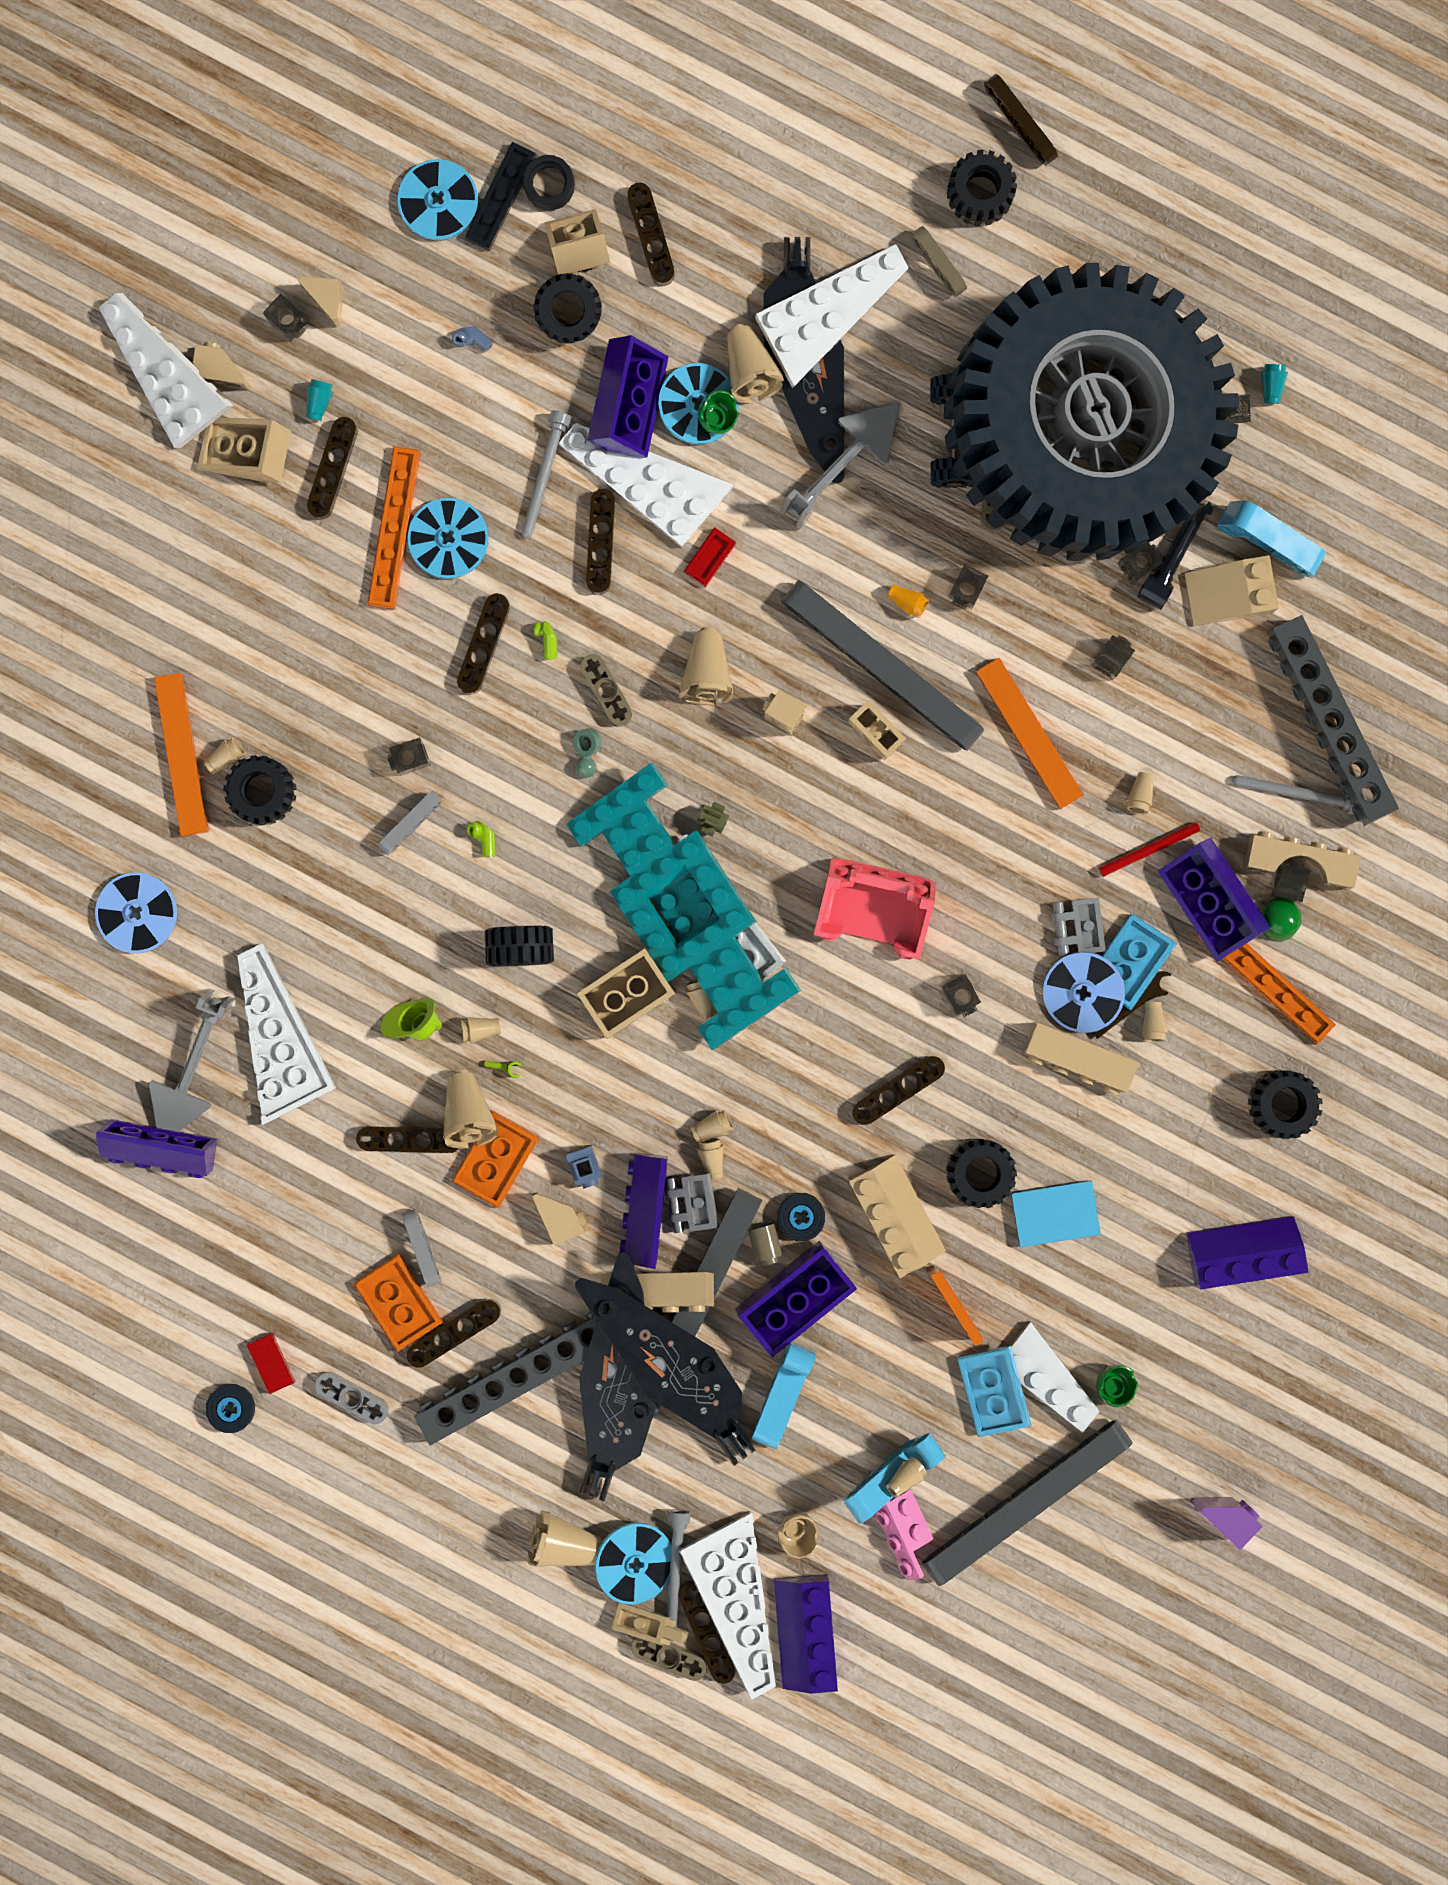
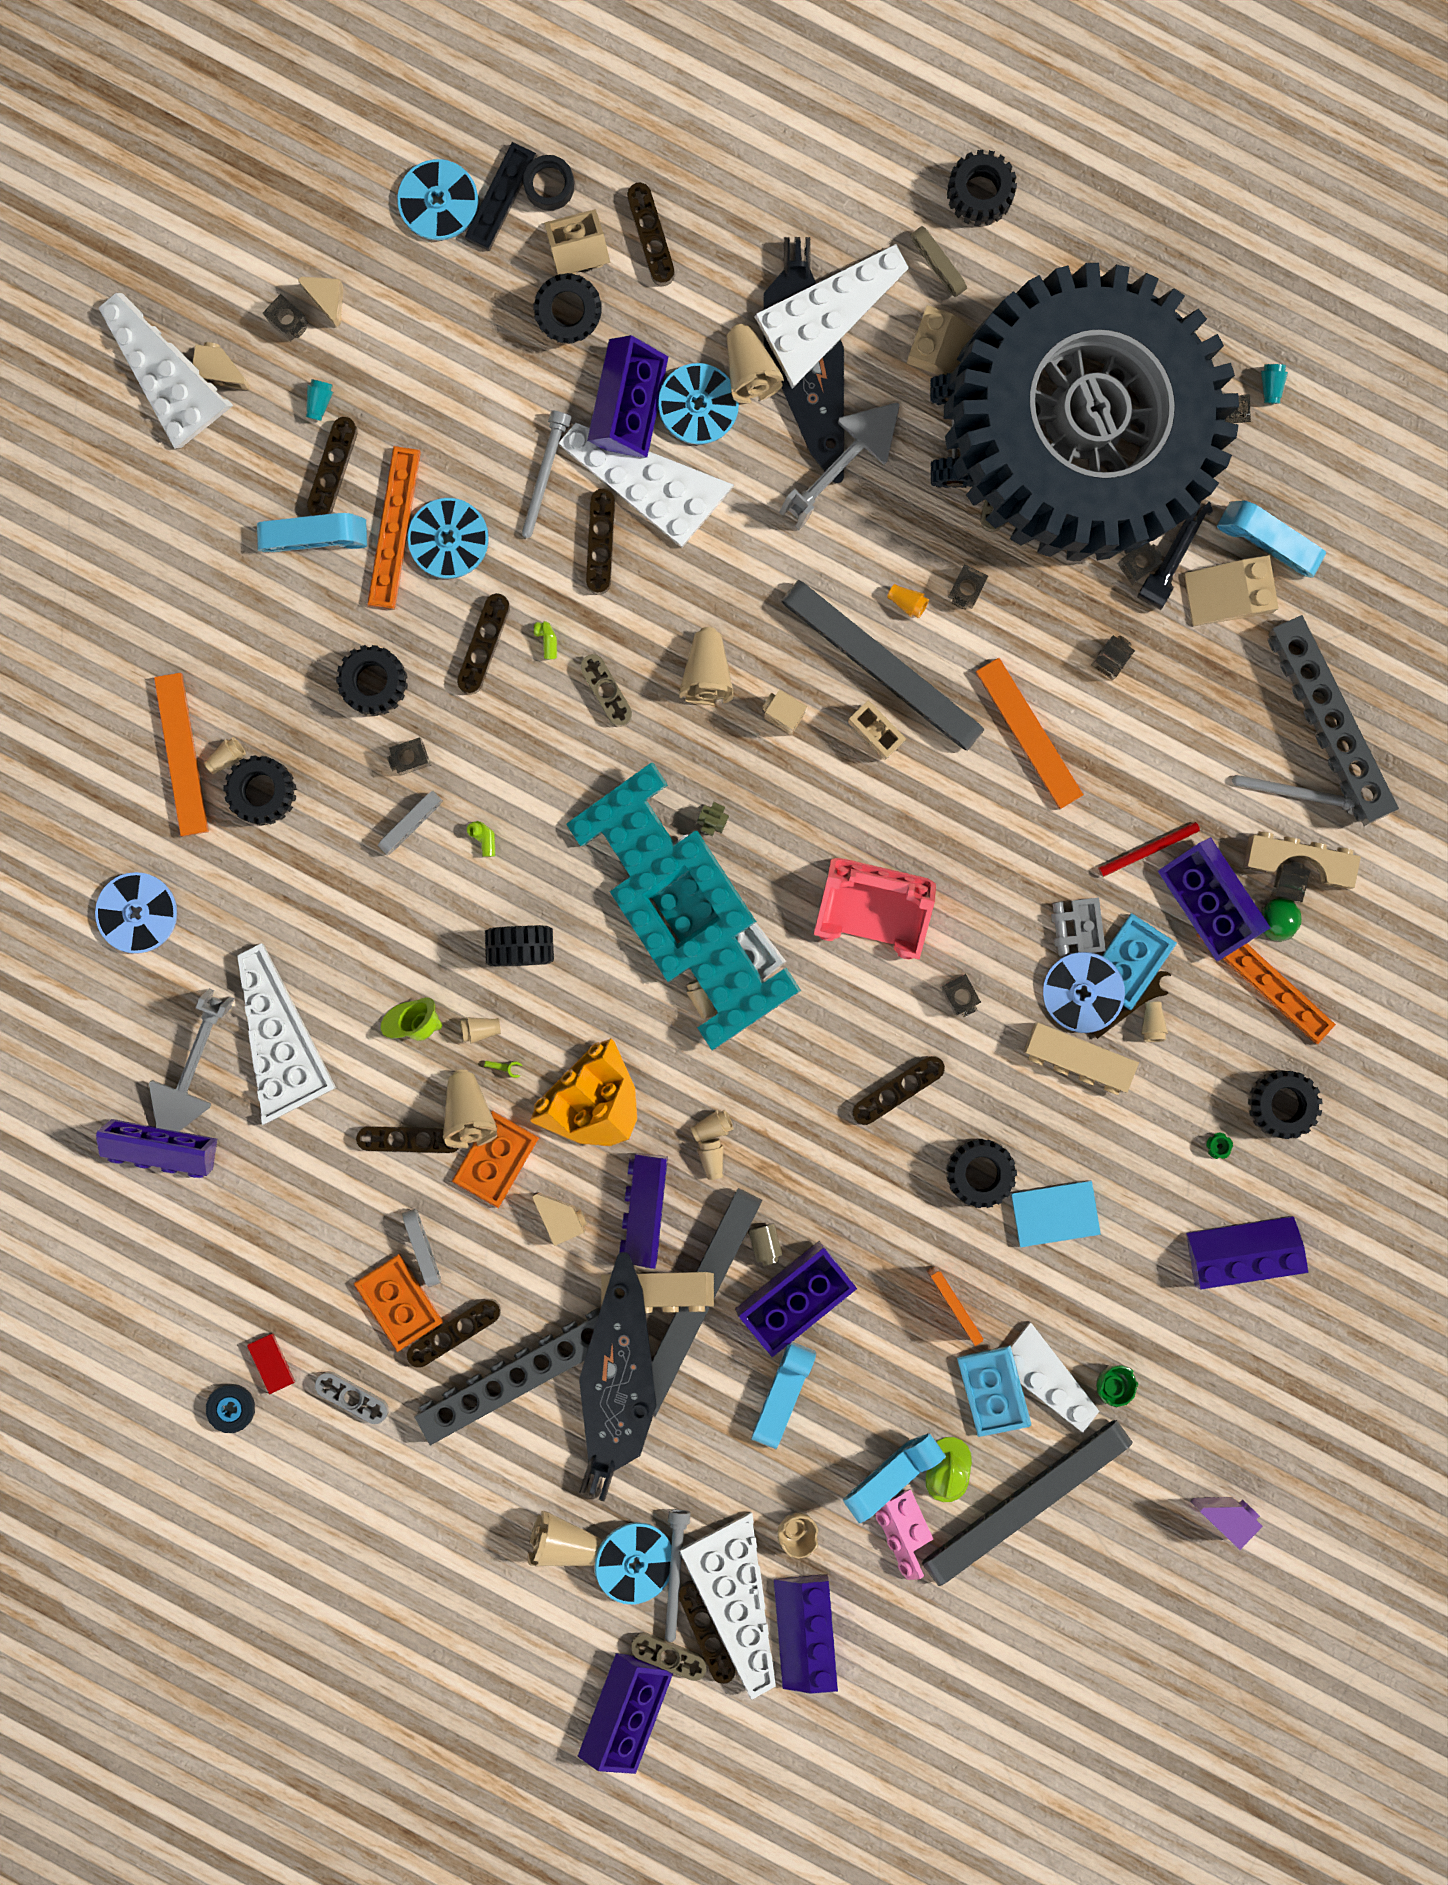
(245, 448): tan slope -> none
(312, 532): none -> medium azure beam
(355, 664): none -> black tyre
(470, 336): sand blue arm -> none
(580, 1156): sand blue window -> none
(586, 766): sand green plate -> none
(591, 1100): none -> light orange brick
(624, 1715): none -> dark purple slope
(626, 993): tan brick -> none
(646, 1625): tan hinge -> none
(670, 1365): black wing -> none
(698, 1200): light grey plate -> none
(710, 557): red tile -> none
(718, 412): green hair -> none
(800, 1202): black bush -> none
(897, 1216): tan slope -> none
(906, 1477): tan cone -> none
(939, 341): none -> tan slope
(951, 1476): none -> lime piece
(1020, 119): dark brown beam -> none
(1141, 794): tan cone -> none
(1226, 1148): none -> green plate

